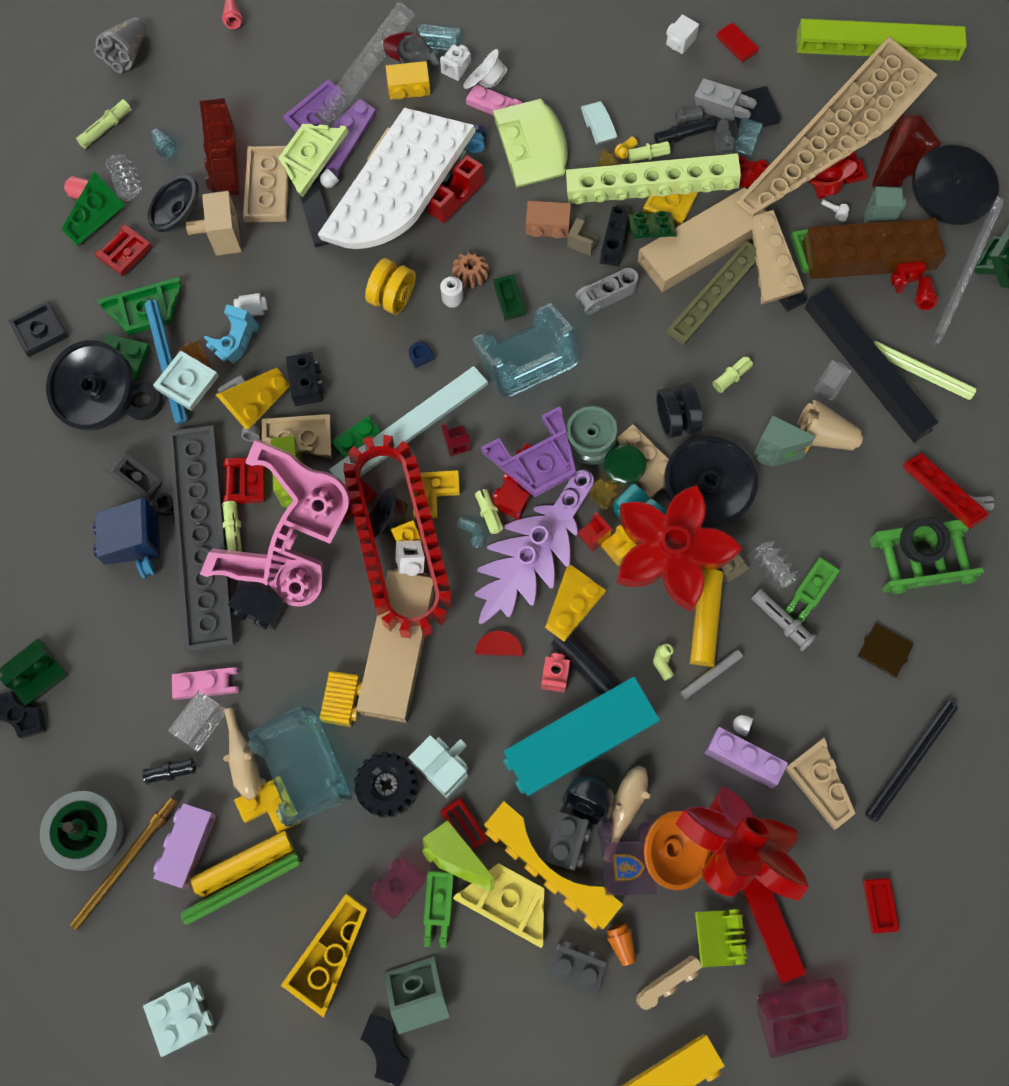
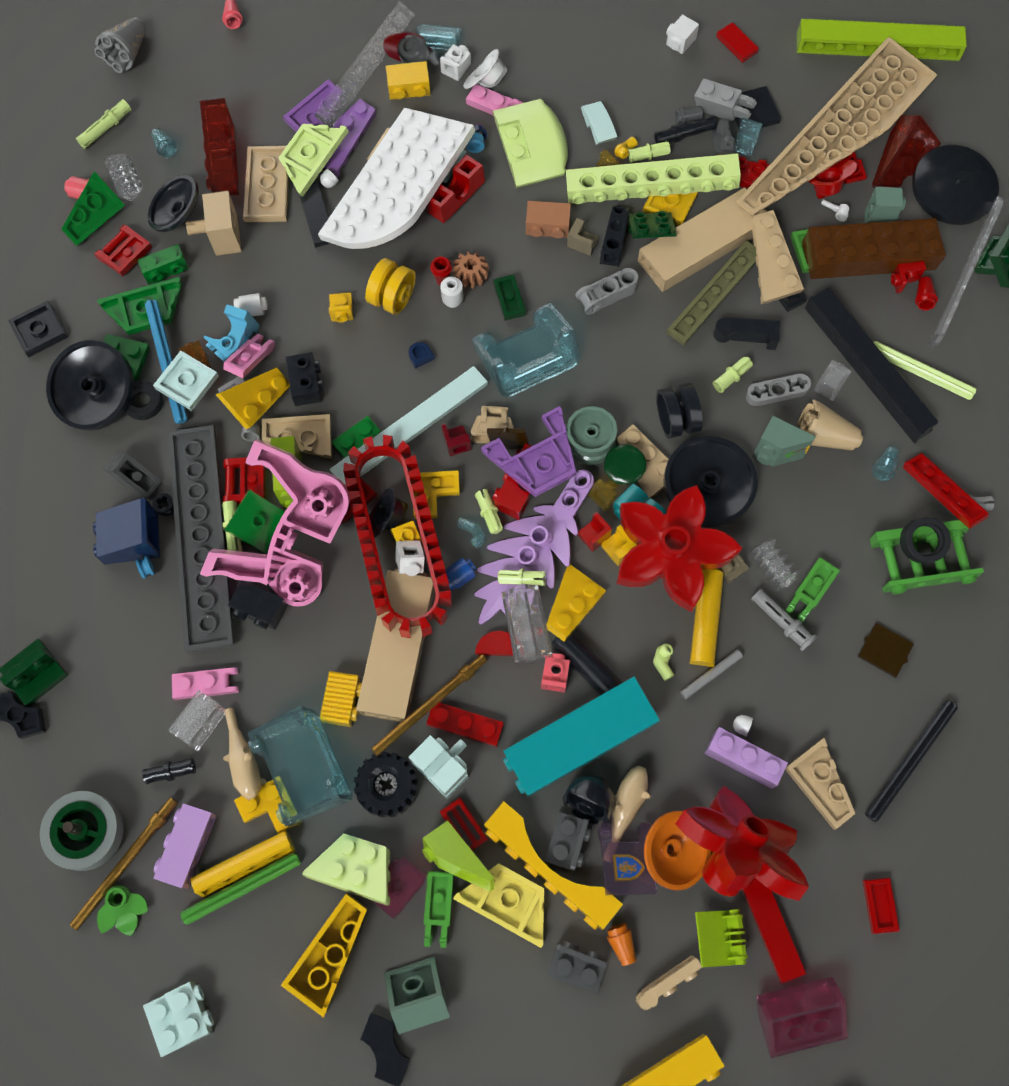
(121, 915): none -> bright green plate
(163, 264): none -> green bracket
(248, 356): none -> bright pink hinge
(255, 521): none -> green plate
(341, 307): none -> yellow bracket
(354, 868): none -> yellowish green wing
(440, 268): none -> red cone
(460, 573): none -> blue brick
(464, 674): none -> pearl gold bar
(465, 724): none -> red plate
(482, 422): none -> tan piece
(511, 437): none -> dark brown piece
(521, 577): none -> yellowish green axle
(526, 623): none -> clear brick
(748, 331): none -> black leg
(785, 383): none -> light grey beam
(886, 465): none -> clear light blue cone

